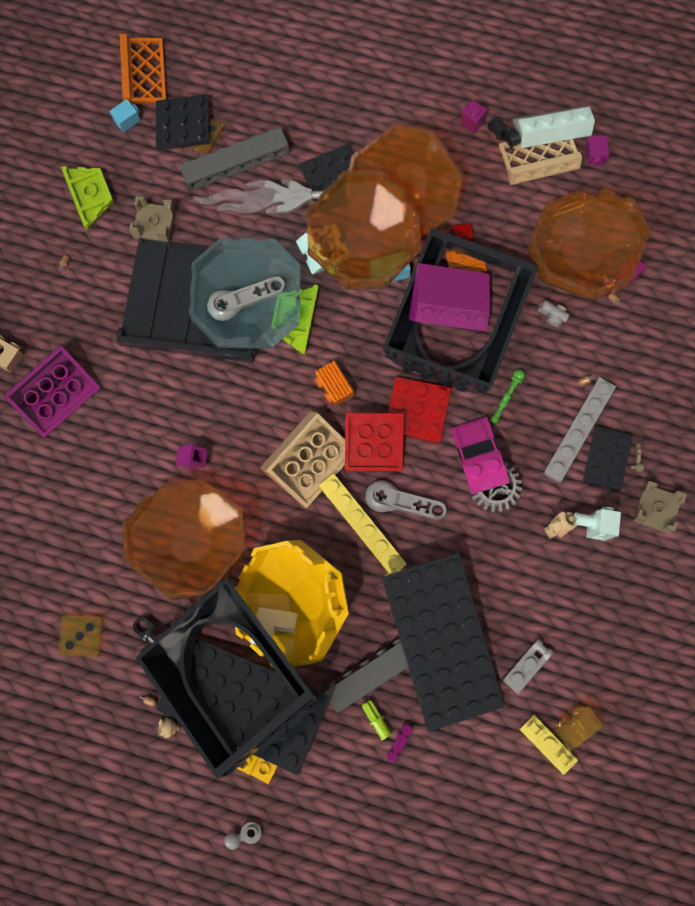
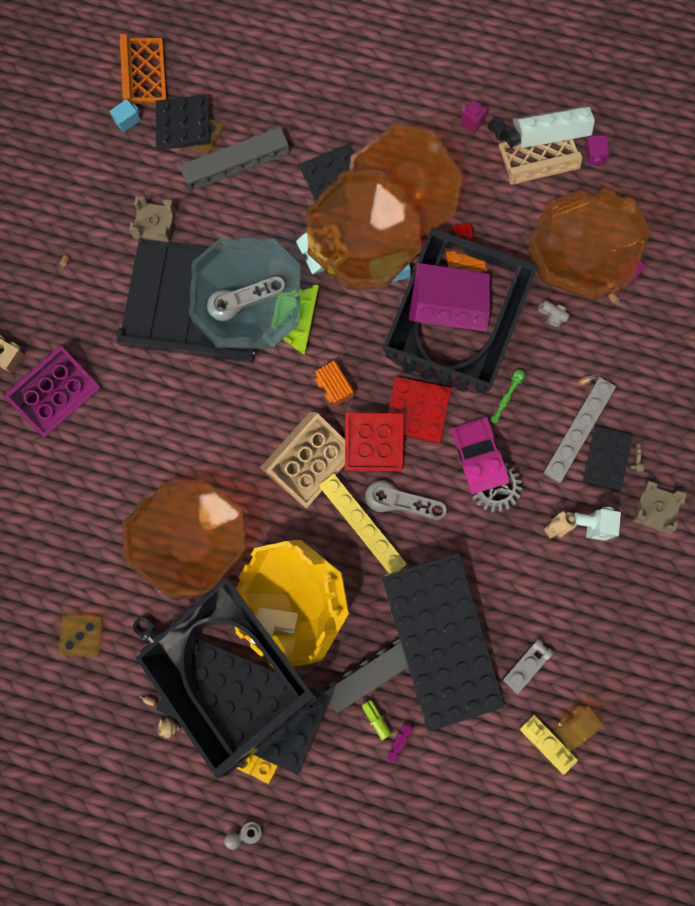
(88, 192): lime wing -> none
(191, 457): magenta brick -> none
(269, 194): piece -> none

